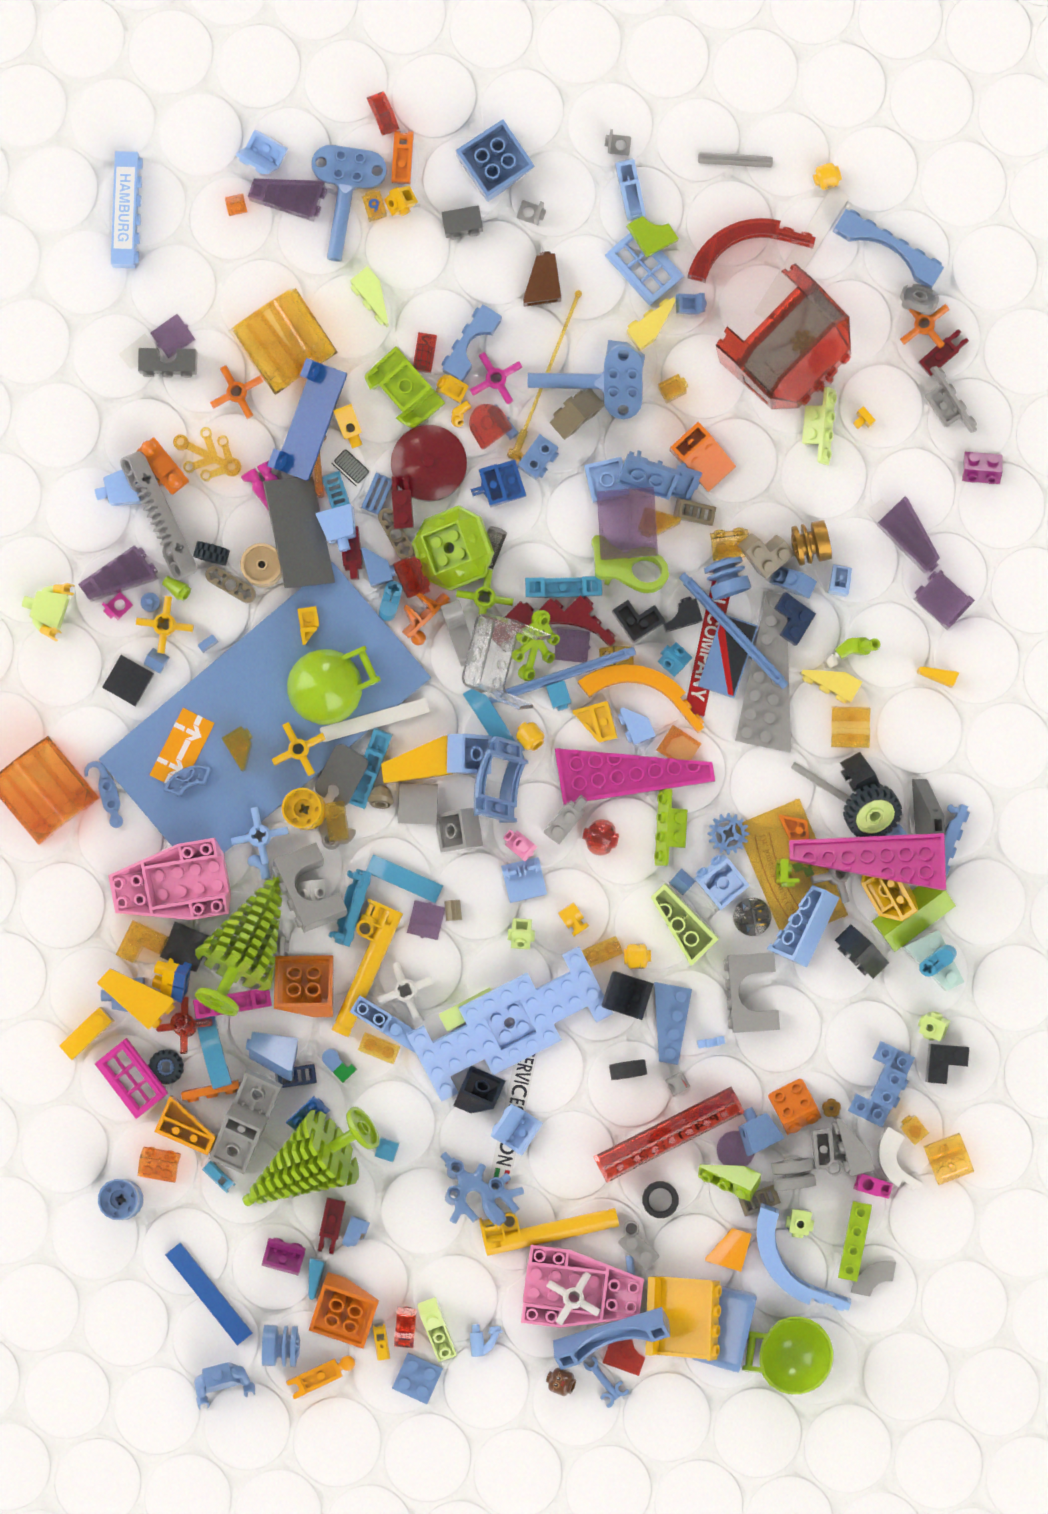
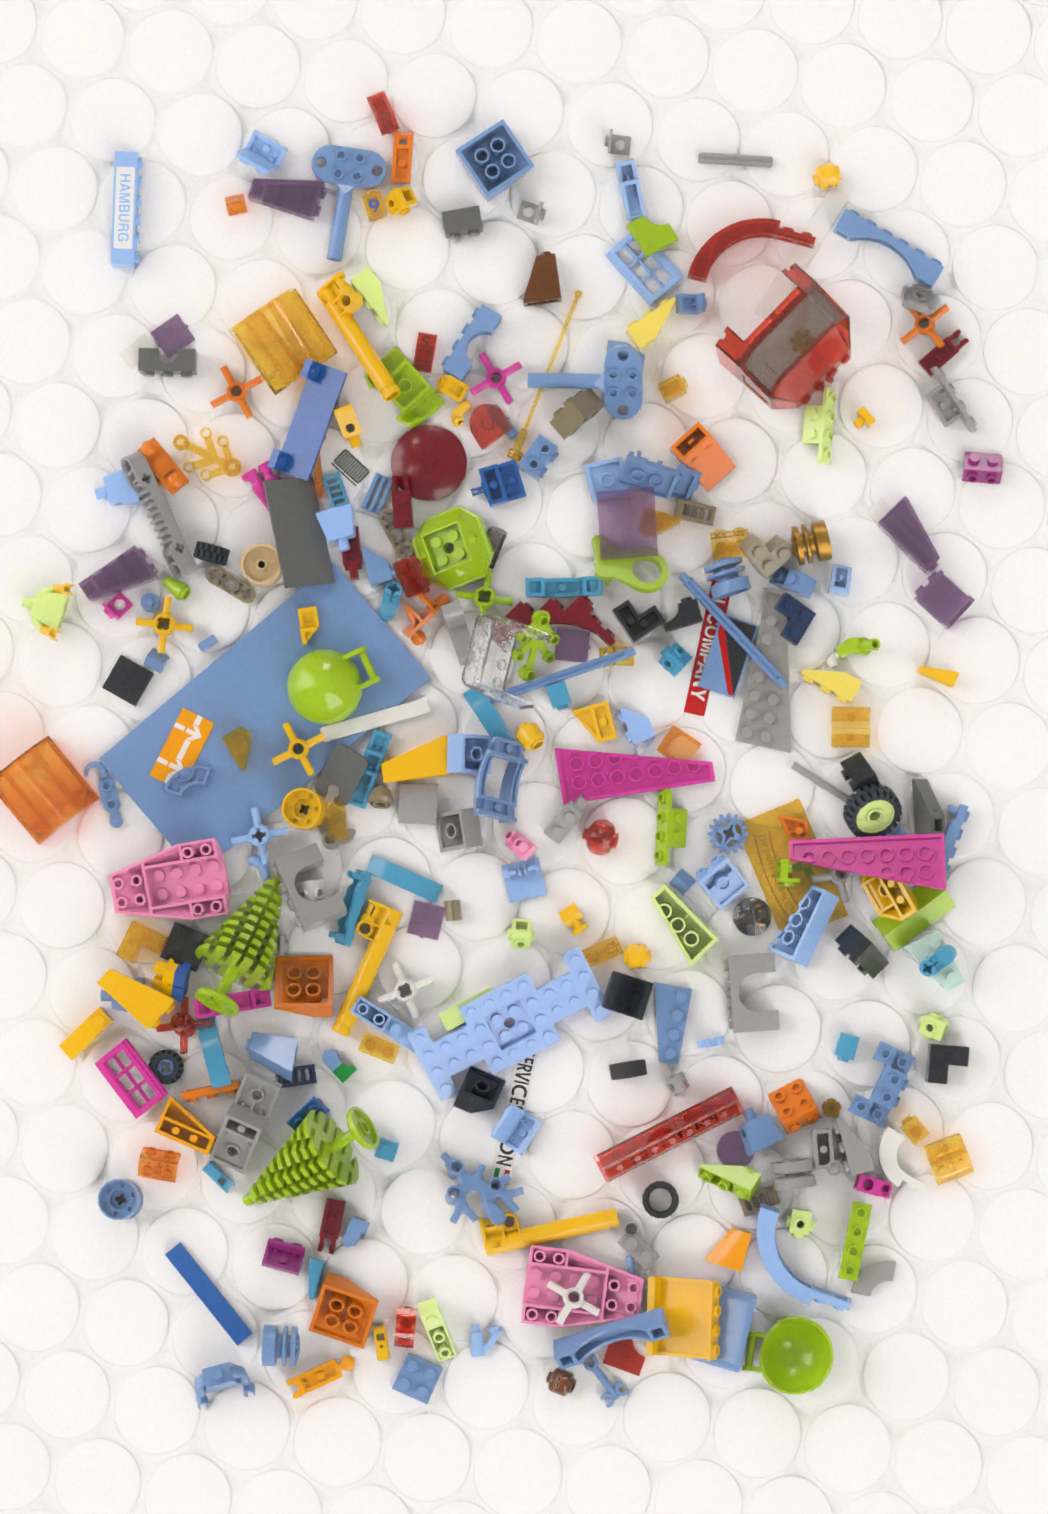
(341, 304): none -> yellow piece
(641, 675): light orange arch -> none
(846, 1047): none -> dark azure brick

